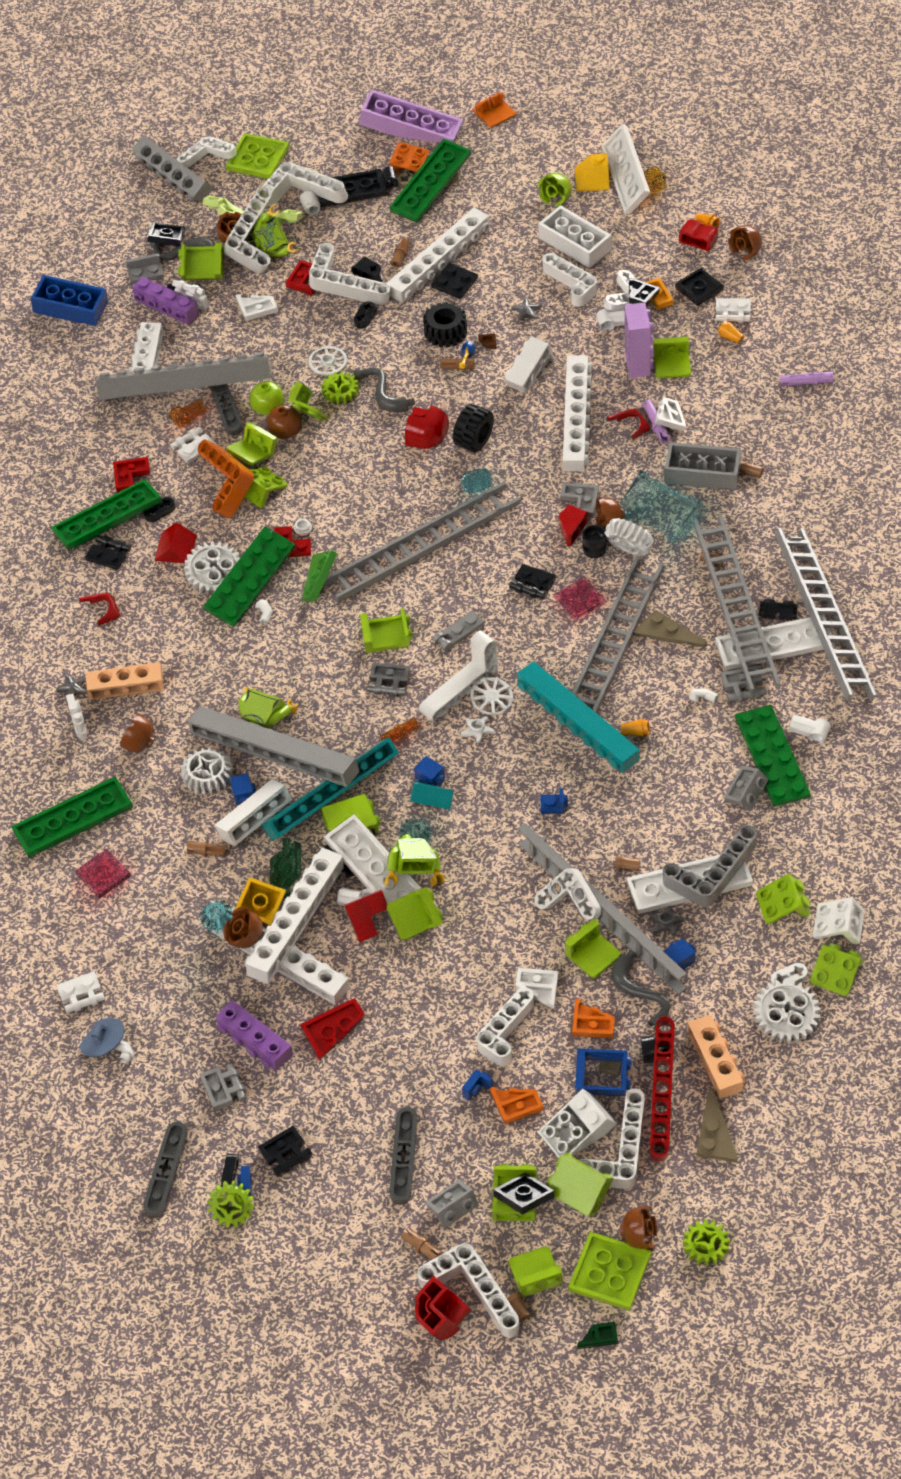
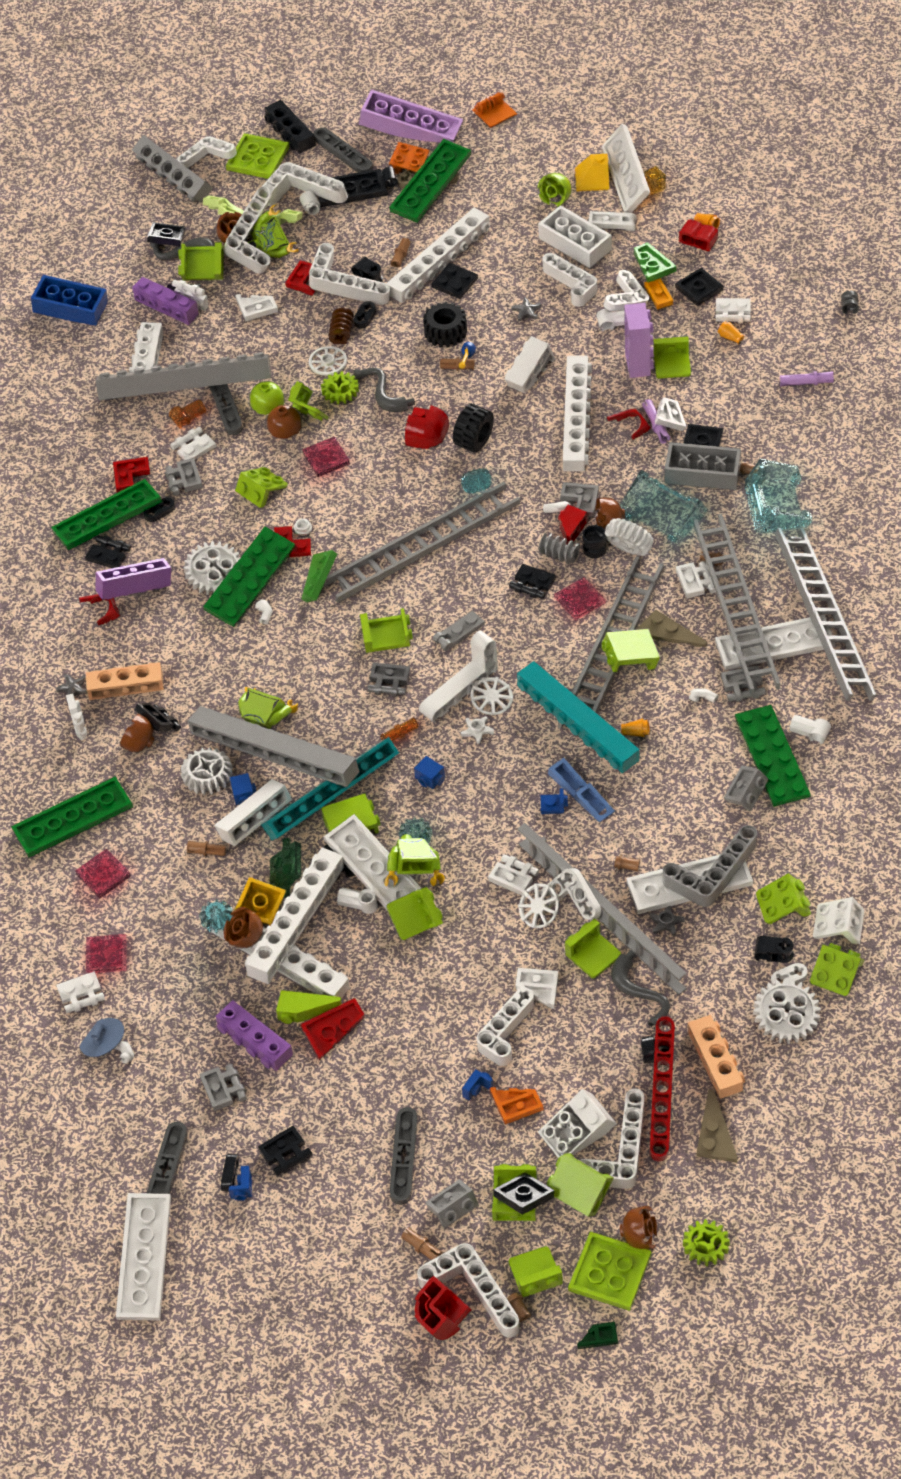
(106, 953): none -> clear pink plate
(133, 578): none -> medium lavender brick
(143, 1257): none -> white plate
(146, 267): light grey bracket -> none
(158, 717): none -> black plate
(175, 544): red slope -> none
(189, 476): none -> light grey plate
(237, 482): orange beam -> none
(239, 1204): lime gear -> none
(255, 446): lime bracket -> none
(289, 126): none -> black brick
(303, 1006): none -> lime slope
(325, 456): none -> clear pink plate
(334, 144): none -> dark grey piece
(340, 325): none -> reddish brown piece
(360, 914): red plate -> none
(431, 795): teal slope -> none
(488, 340): reddish brown tile -> none
(510, 878): none -> white plate
(538, 905): none -> white wheel
(555, 507): none -> white arm
(558, 549): none -> light grey piece
(586, 796): none -> medium blue slope
(592, 1022): orange wing -> none
(602, 1055): blue window -> none
(610, 1068): dark tan tile -> none
(613, 220): none -> white plate
(630, 648): none -> panel
(641, 292): wing -> none
(652, 262): none -> bright green wing
(681, 953): blue brick -> none
(690, 579): none -> white plate
(703, 435): none -> black plate
(744, 238): dark orange cylinder -> none
(773, 497): none -> clear light blue windscreen
(773, 949): none -> black piece
(784, 609): black hinge -> none
(849, 302): none -> dark grey wheel

